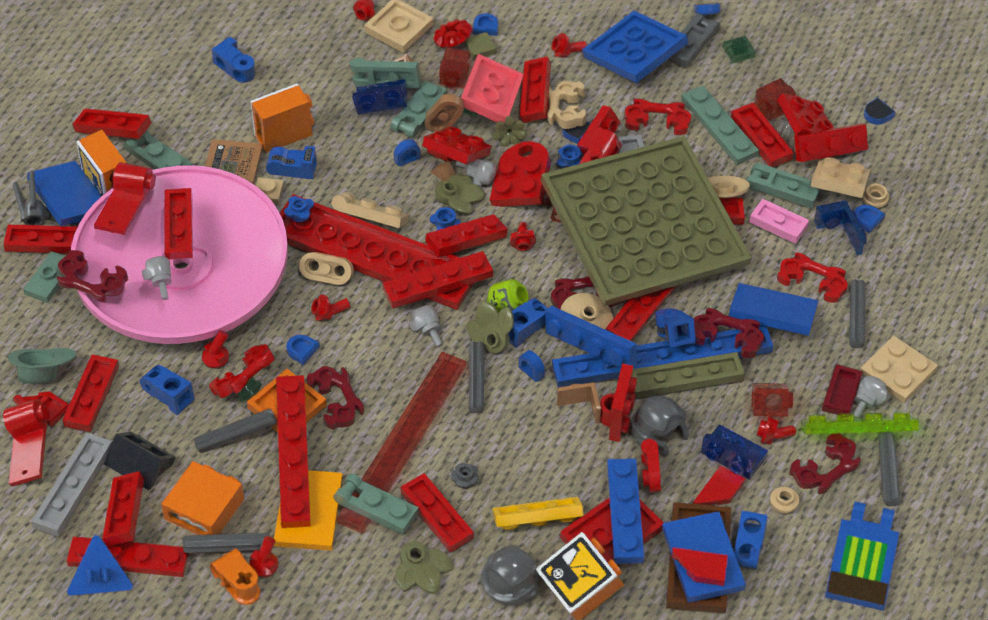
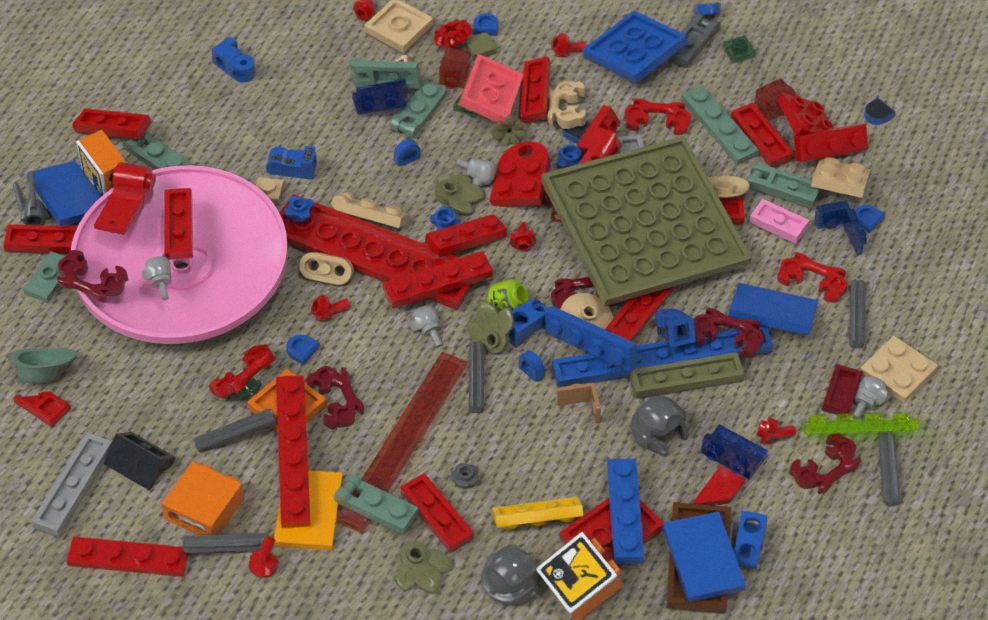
(28, 428): red door -> none
(90, 393): red plate -> none
(98, 572): blue piece -> none
(123, 509): red plate -> none
(168, 388): blue leg -> none
(214, 353): red plate -> none
(235, 157): medium nougat tile -> none
(237, 577): orange piece -> none
(282, 117): orange piece -> none
(443, 171): medium nougat piece -> none
(444, 112): medium nougat plate -> none
(455, 145): red plate -> none
(617, 406): red plate -> none
(650, 459): red plate -> none
(702, 566): red tile -> none
(762, 390): clear red brick -> none
(781, 505): tan plate -> none
(863, 560): tile -> none
(876, 190): tan plate -> none

